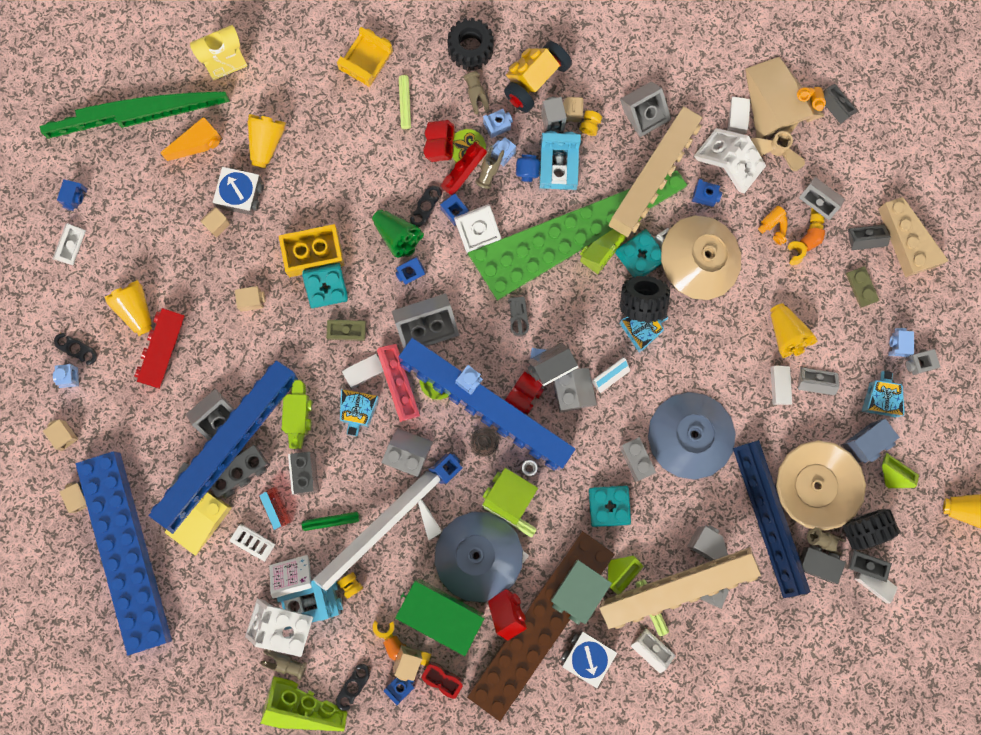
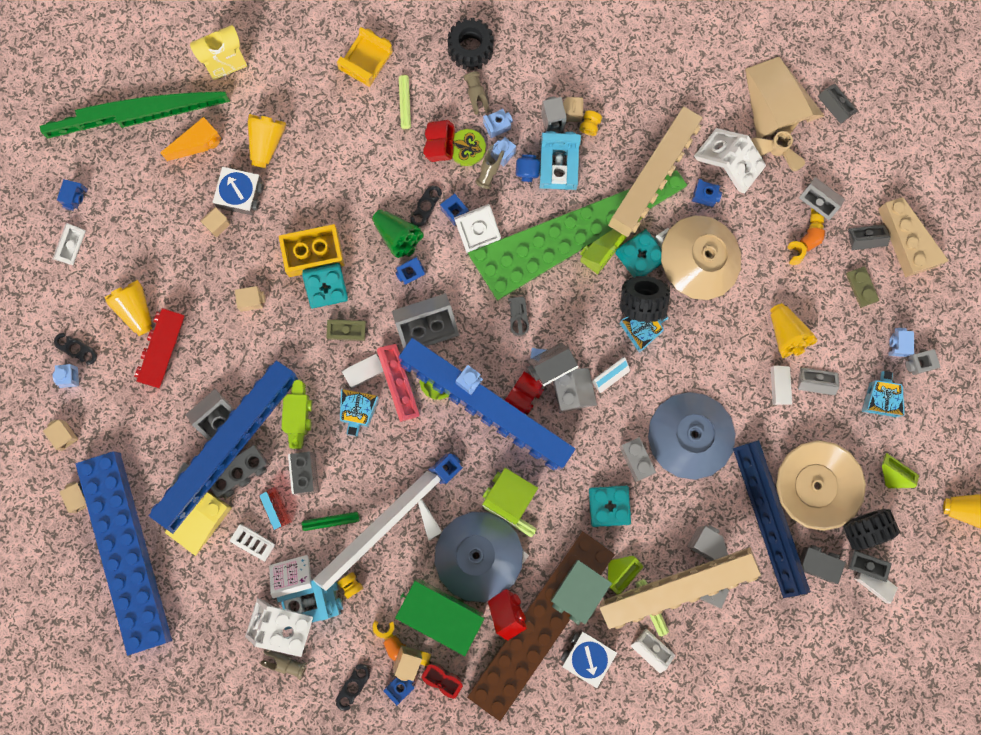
(294, 709): lime wedge -> none
(407, 452): light grey slope -> none
(463, 168): red plate -> none
(484, 442): clear smoke hat -> none
(532, 72): yellow brick -> none
(533, 464): white hose -> none
(646, 108): light grey slope -> none
(739, 115): white slope -> none
(776, 216): light orange plant -> none
(816, 95): light orange plant -> none
(824, 540): dark tan piece -> none
(871, 441): sand blue brick -> none

